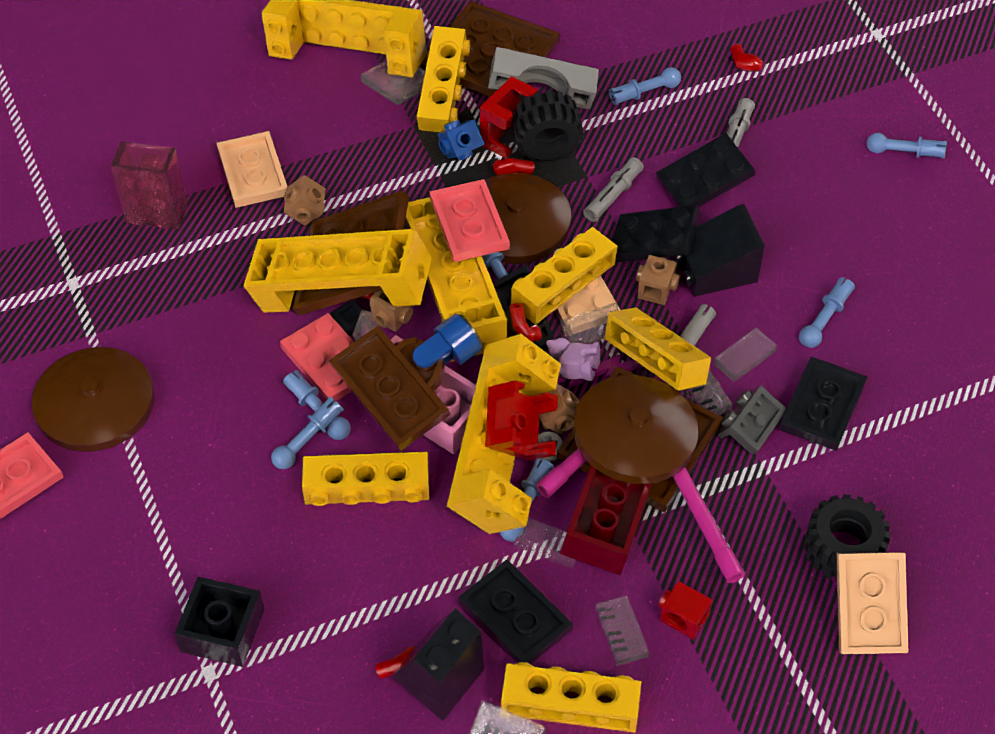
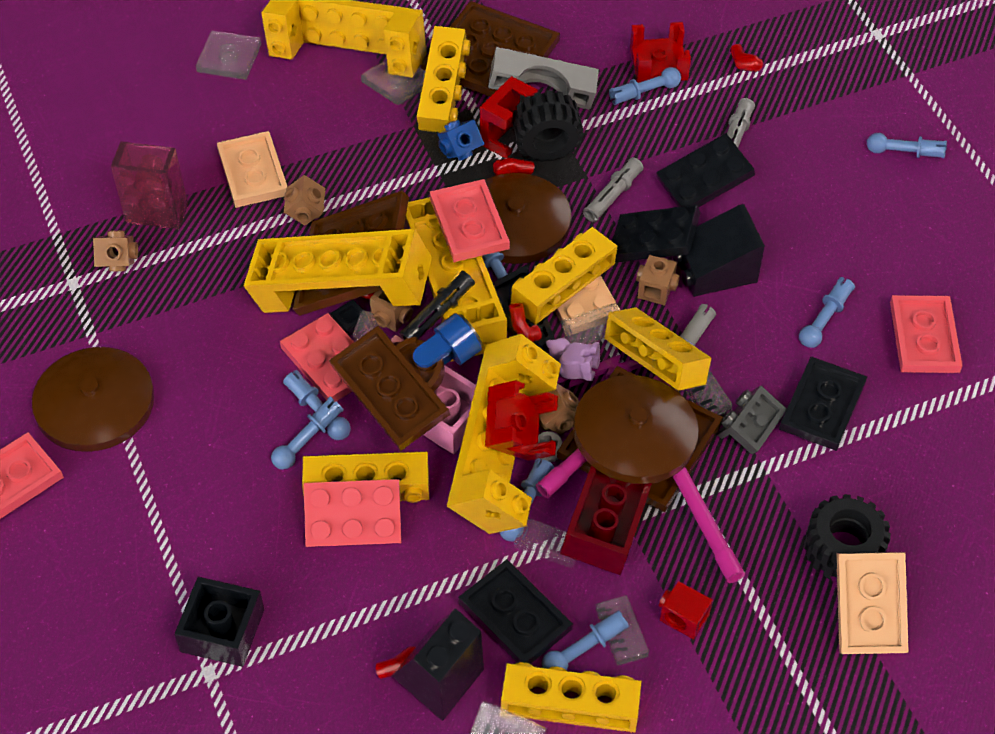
(106, 254): none -> medium nougat brick
(228, 55): none -> clear plate
(352, 512): none -> coral plate
(461, 283): none -> black pin
(601, 634): none -> medium blue pin
(655, 55): none -> red panel
(745, 354): clear tile -> none
(925, 334): none -> coral plate

